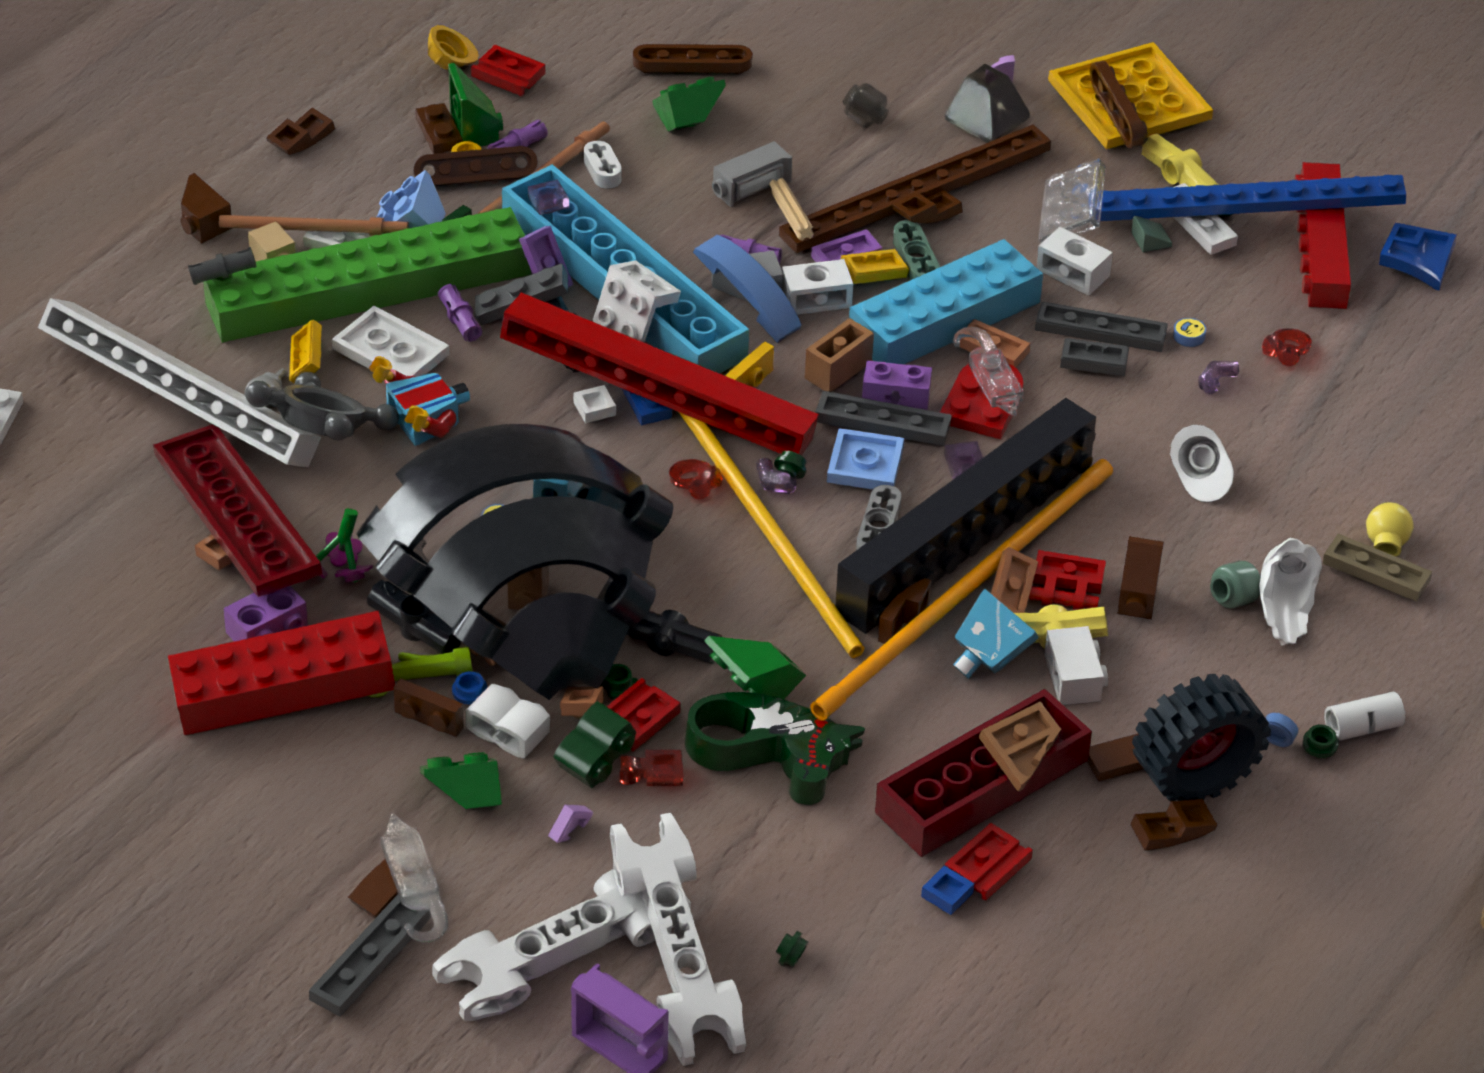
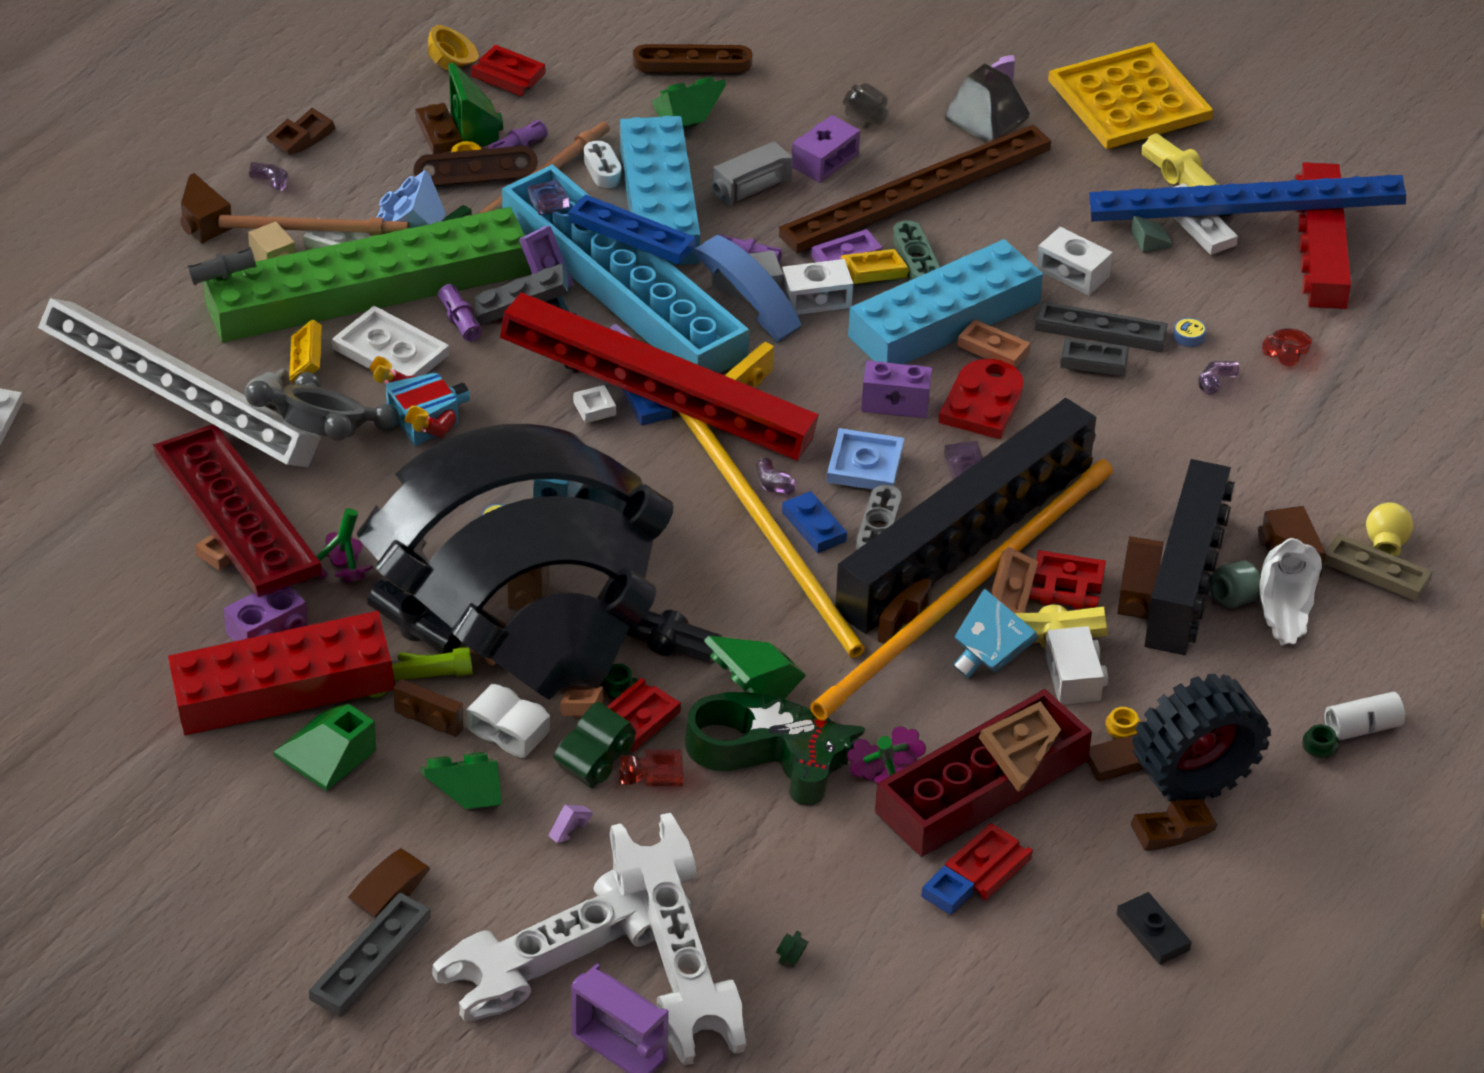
(271, 172): none -> clear purple arm
(330, 745): none -> green slope
(413, 877): clear plate -> none
(468, 687): blue plate -> none
(631, 298): white bracket -> none
(632, 229): none -> blue plate
(659, 174): none -> medium azure brick
(699, 486): clear red piece -> none
(791, 209): tan axle -> none
(792, 464): dark green plate -> none
(814, 522): none -> blue plate
(825, 148): none -> medium lavender brick
(839, 355): medium nougat brick -> none
(871, 759): none -> magenta plant
(883, 418): dark grey plate -> none
(930, 209): reddish brown slope -> none
(992, 371): clear plate -> none
(1073, 200): clear plate -> none
(1117, 104): reddish brown plate -> none
(1122, 722): none -> yellow plate
(1154, 928): none -> black plate
(1189, 557): none -> black brick
(1202, 463): white piece -> none
(1282, 729): medium blue tile -> none
(1286, 524): none -> reddish brown slope
(1418, 252): blue plate -> none

